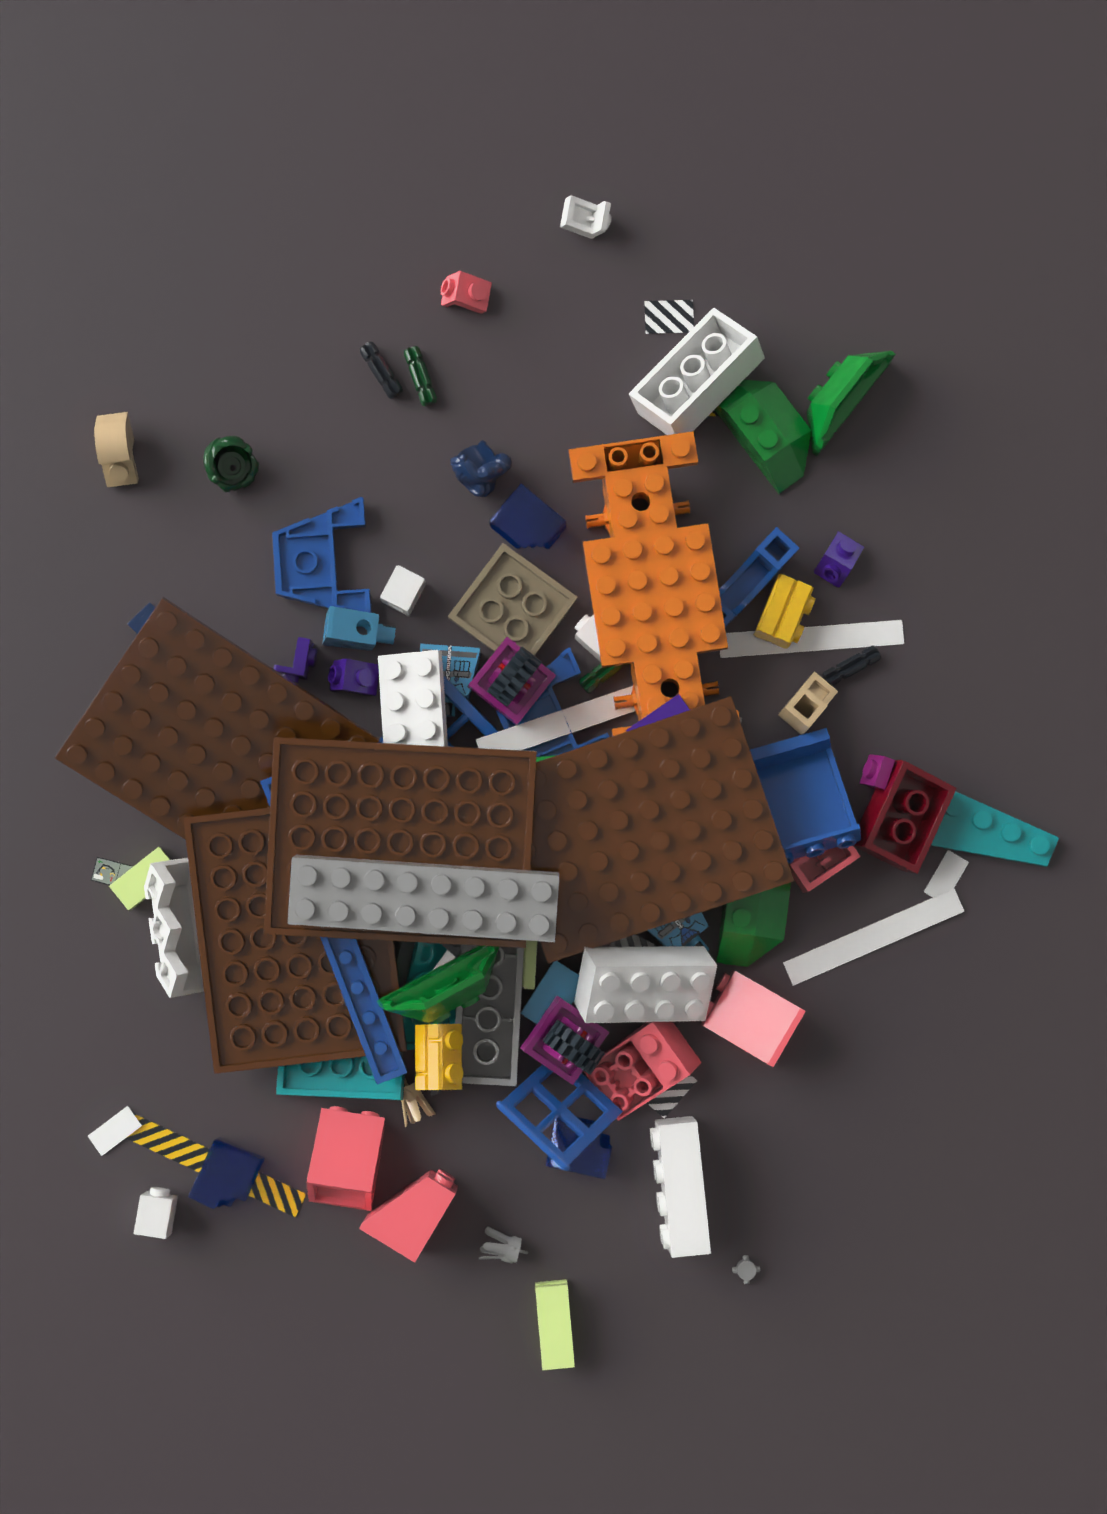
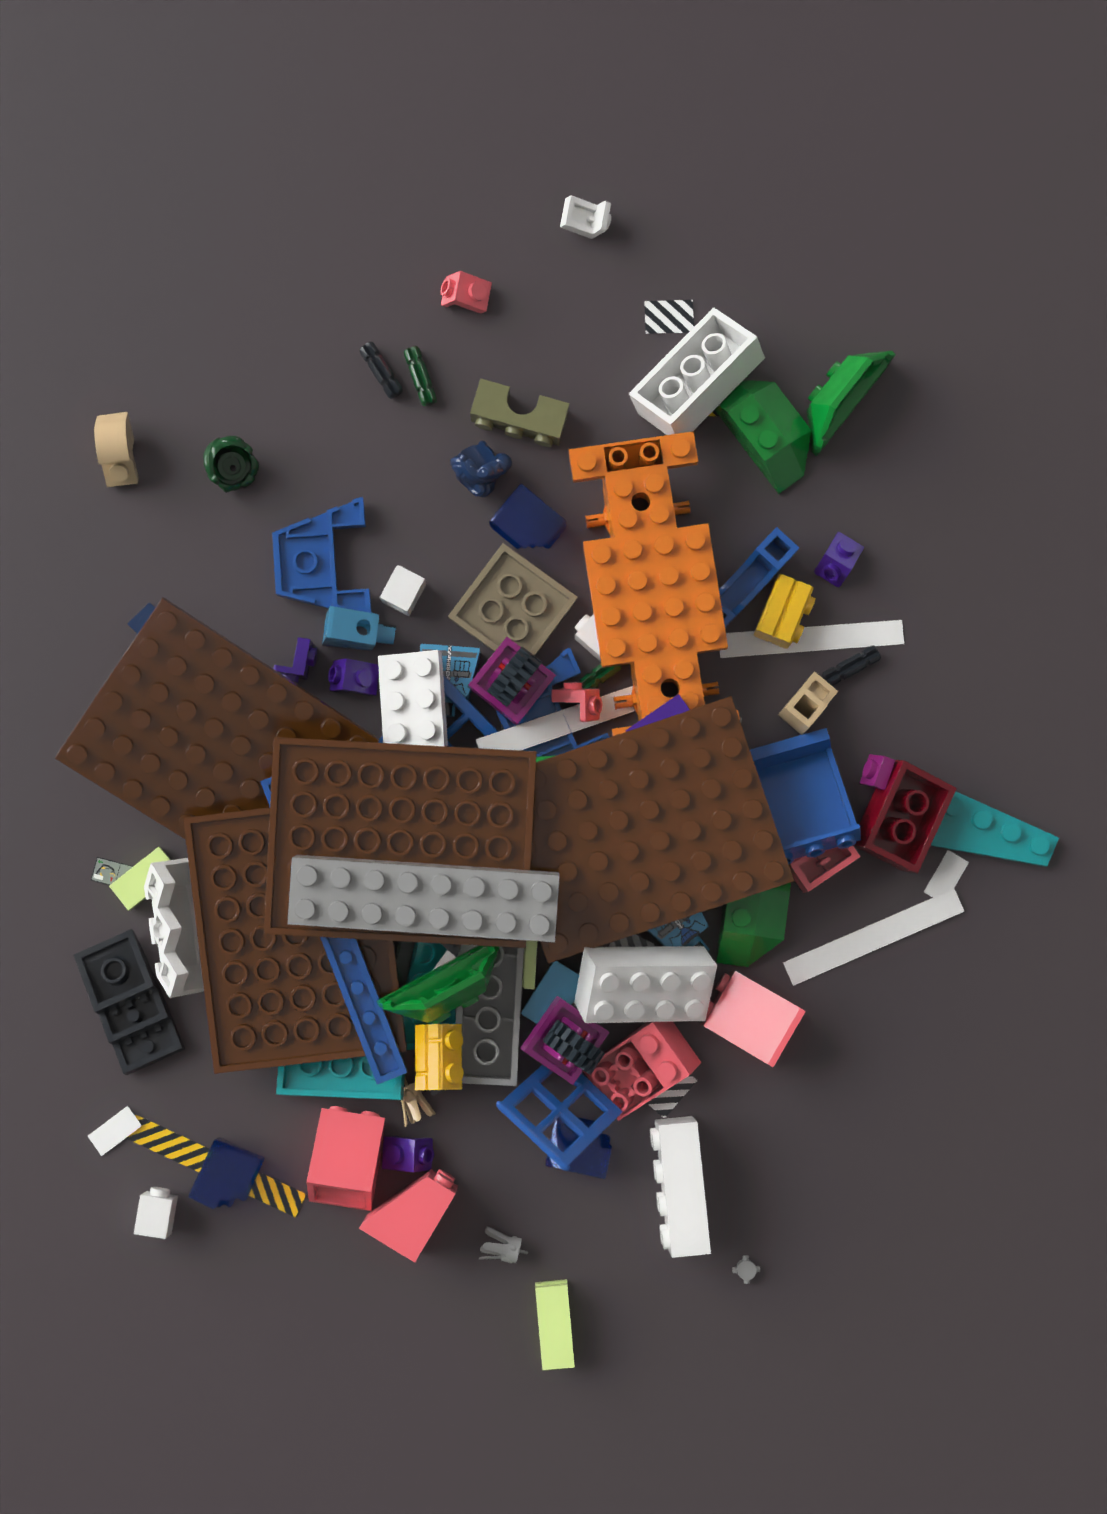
(128, 1002): none -> black slope
(407, 1154): none -> dark purple bracket
(542, 424): none -> olive arch
(588, 698): none -> coral bracket

